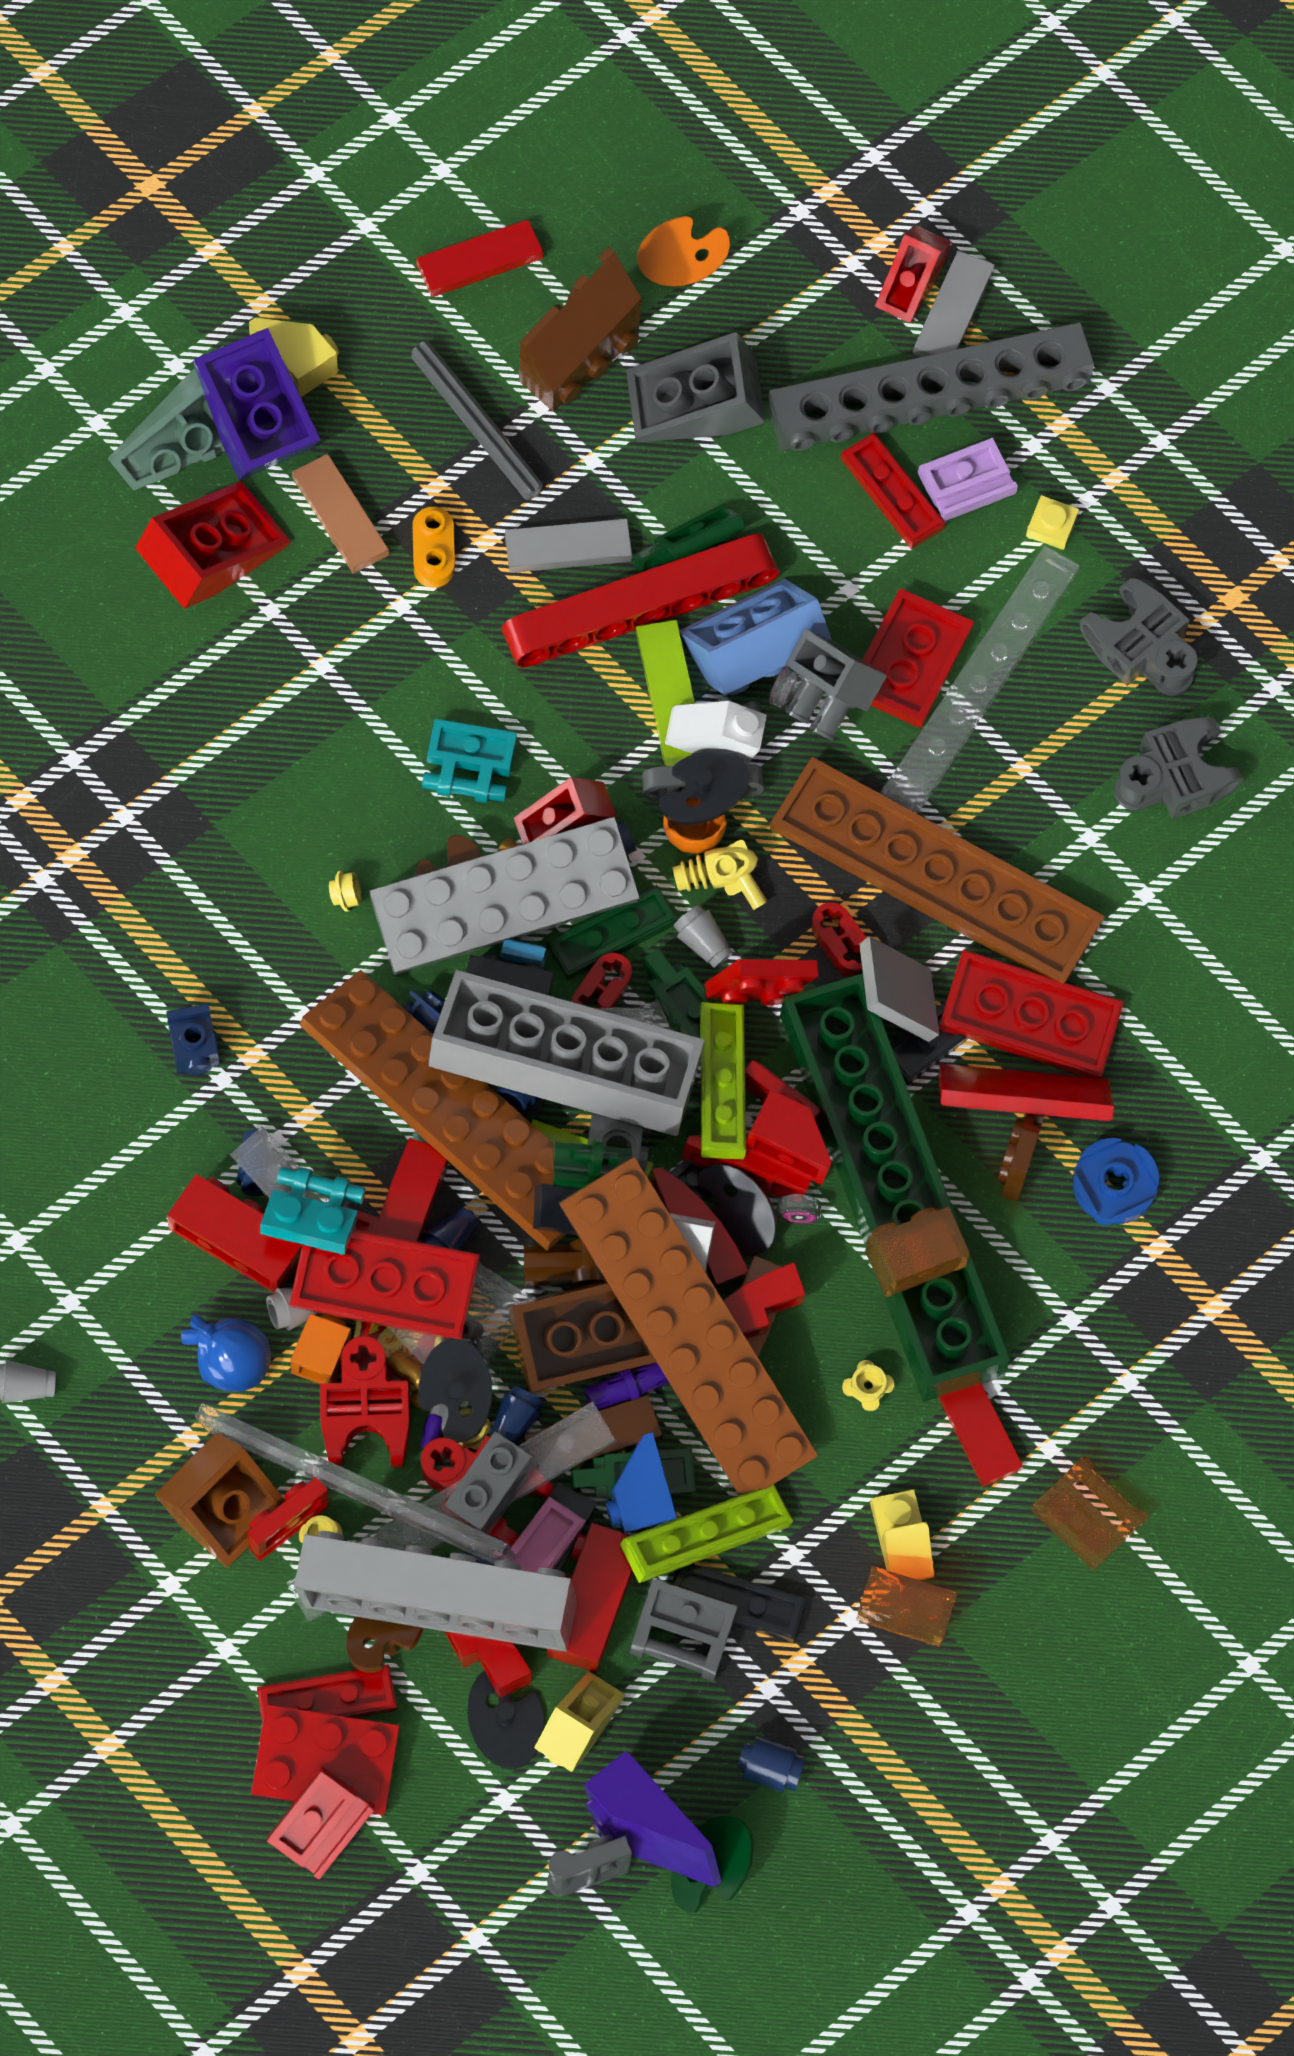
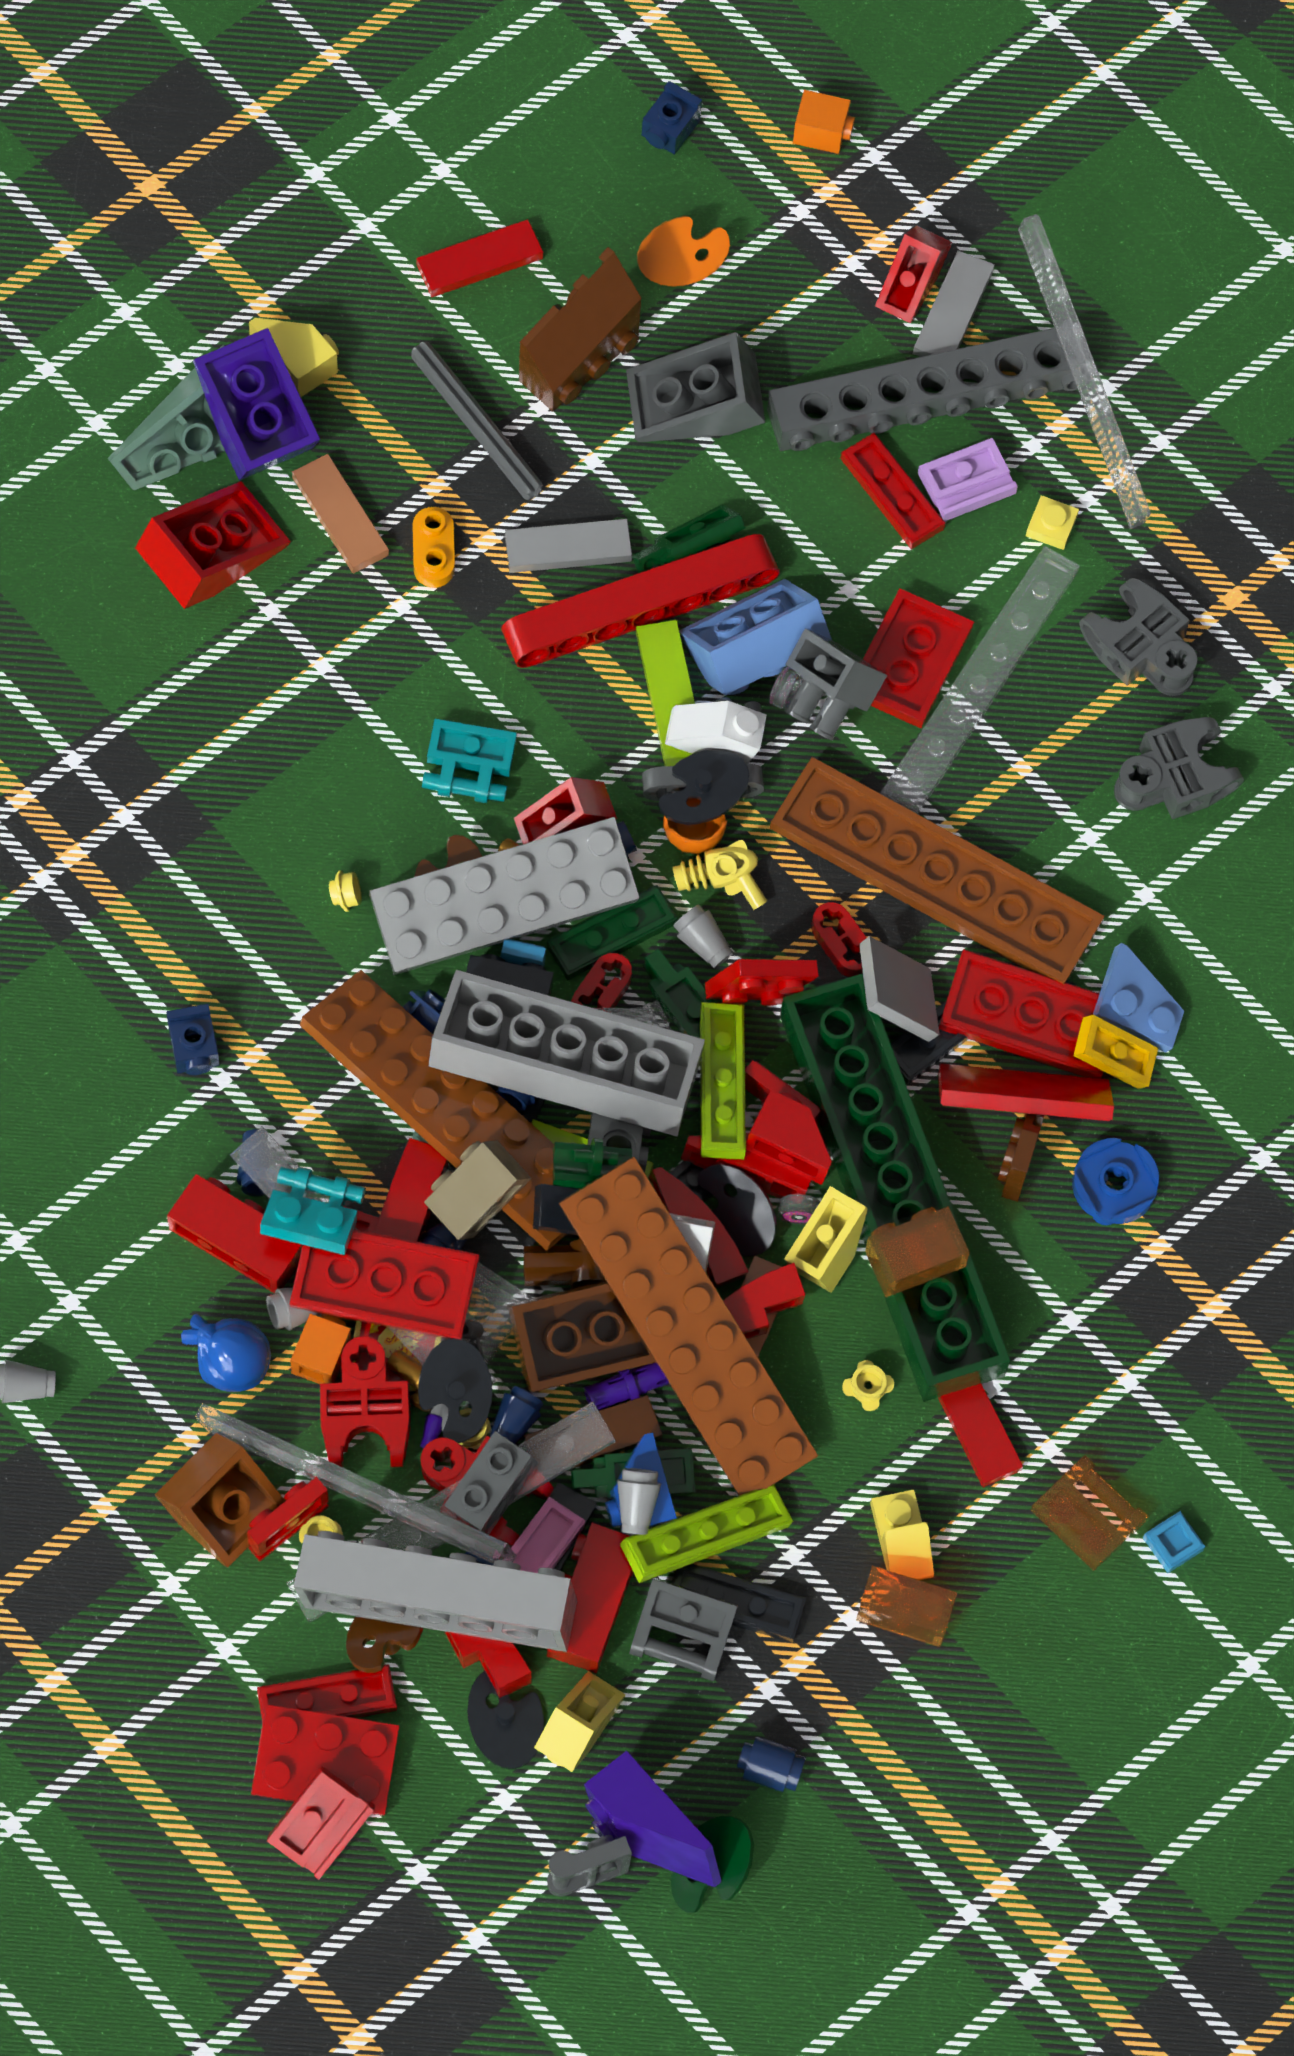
(476, 1188): none -> dark tan brick
(637, 1499): none -> light grey cone
(671, 118): none -> dark blue brick
(823, 122): none -> orange brick
(828, 1240): none -> light yellow slope
(1084, 371): none -> clear tile
(1115, 1051): none -> yellow plate
(1137, 1001): none -> medium blue wing
(1173, 1542): none -> dark azure tile

